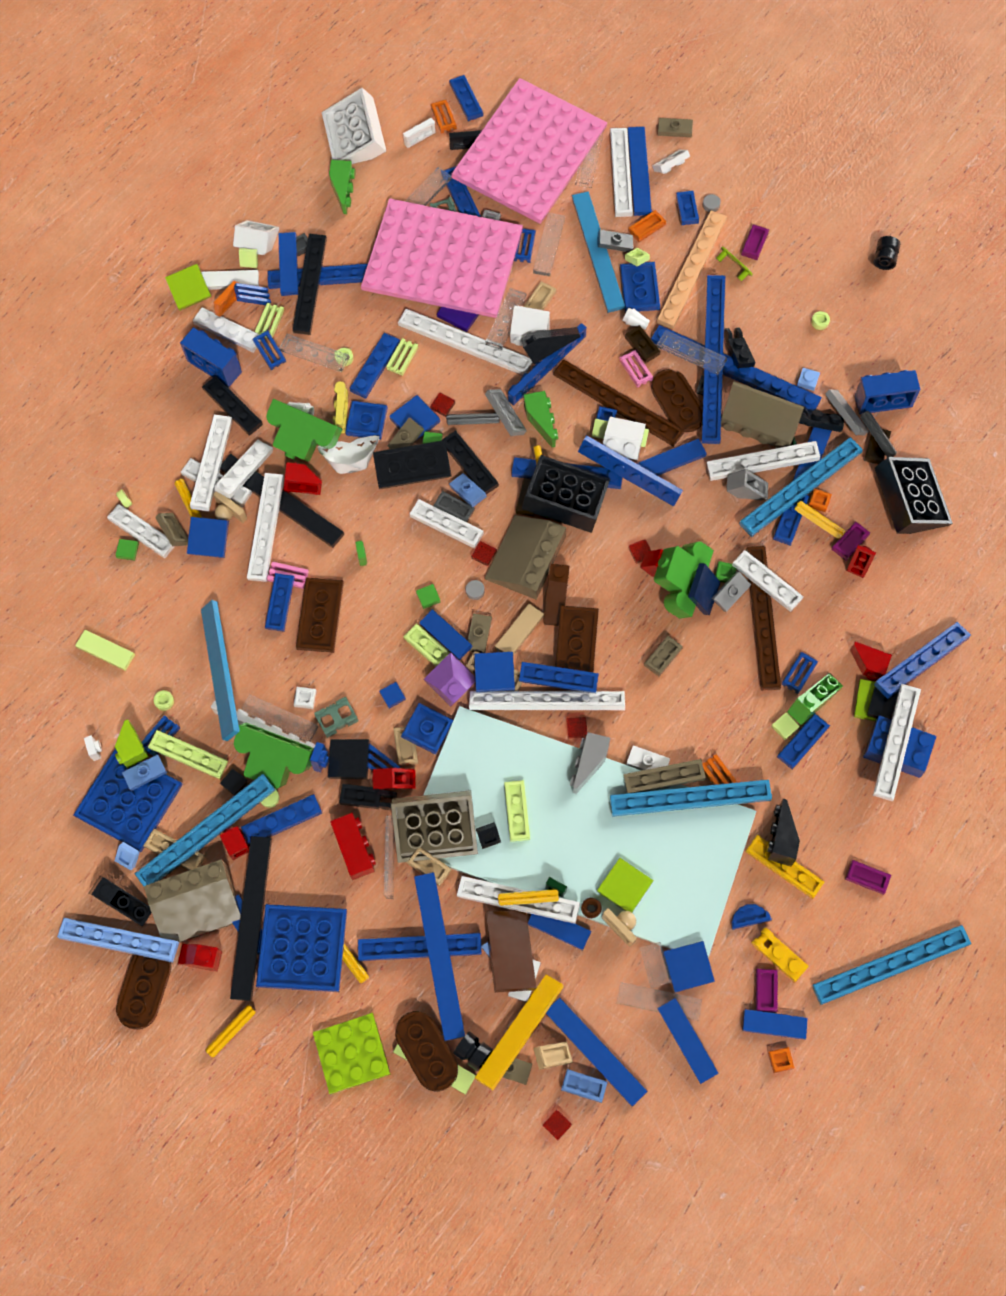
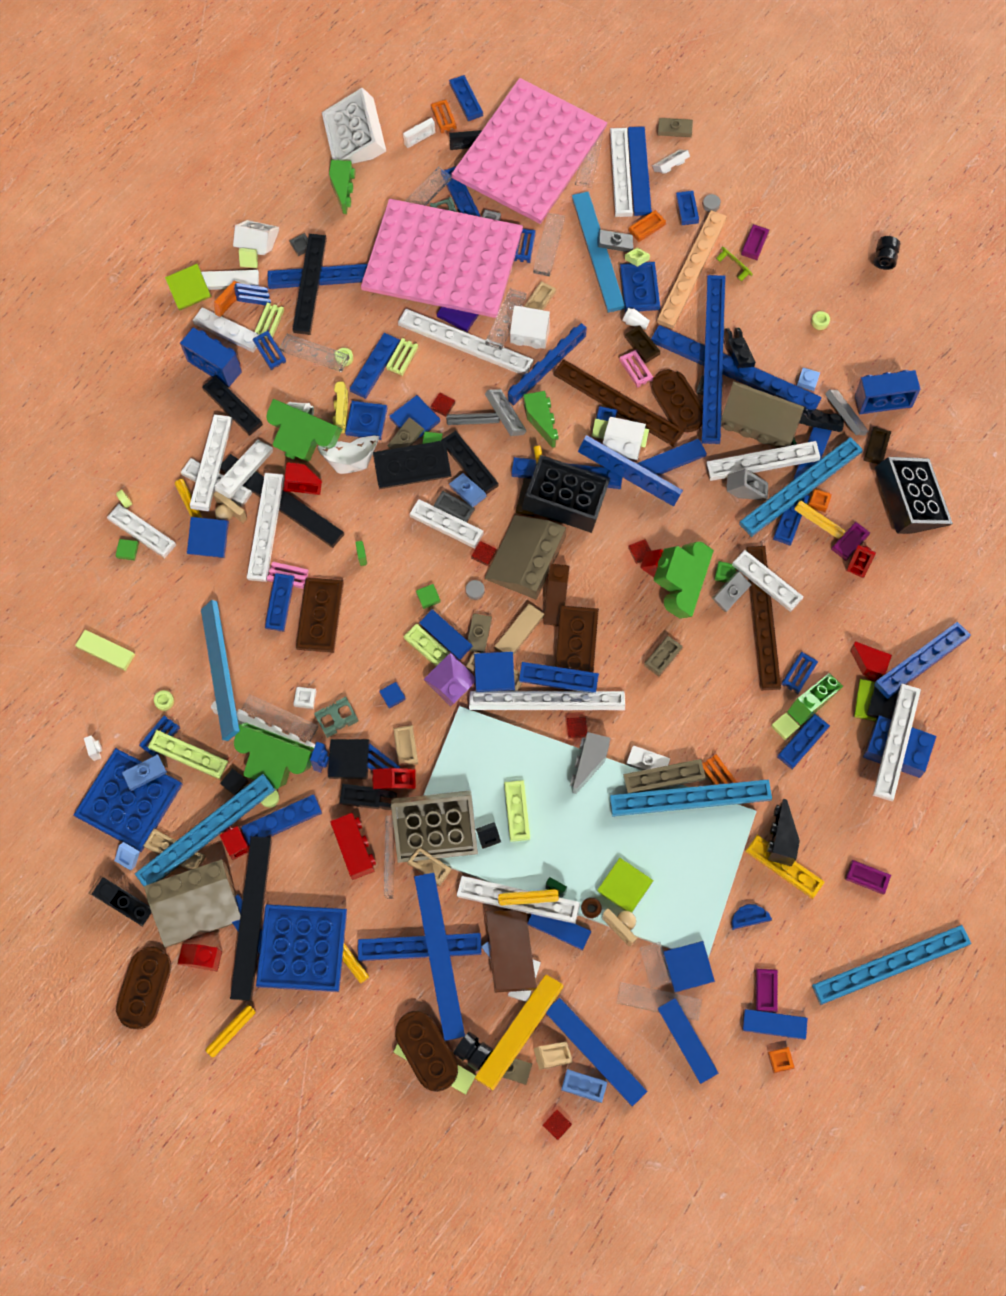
(118, 940): light blue tile -> none
(129, 746): lime slope -> none
(172, 529): dark tan plate -> none
(288, 264): blue tile -> none
(351, 1053): lime plate -> none
(427, 728): blue tile -> none
(546, 342): black slope -> none
(691, 352): clear tile -> none
(704, 588): dark blue tile -> none
(780, 955): yellow plate -> none
(878, 434): dark grey axle -> none

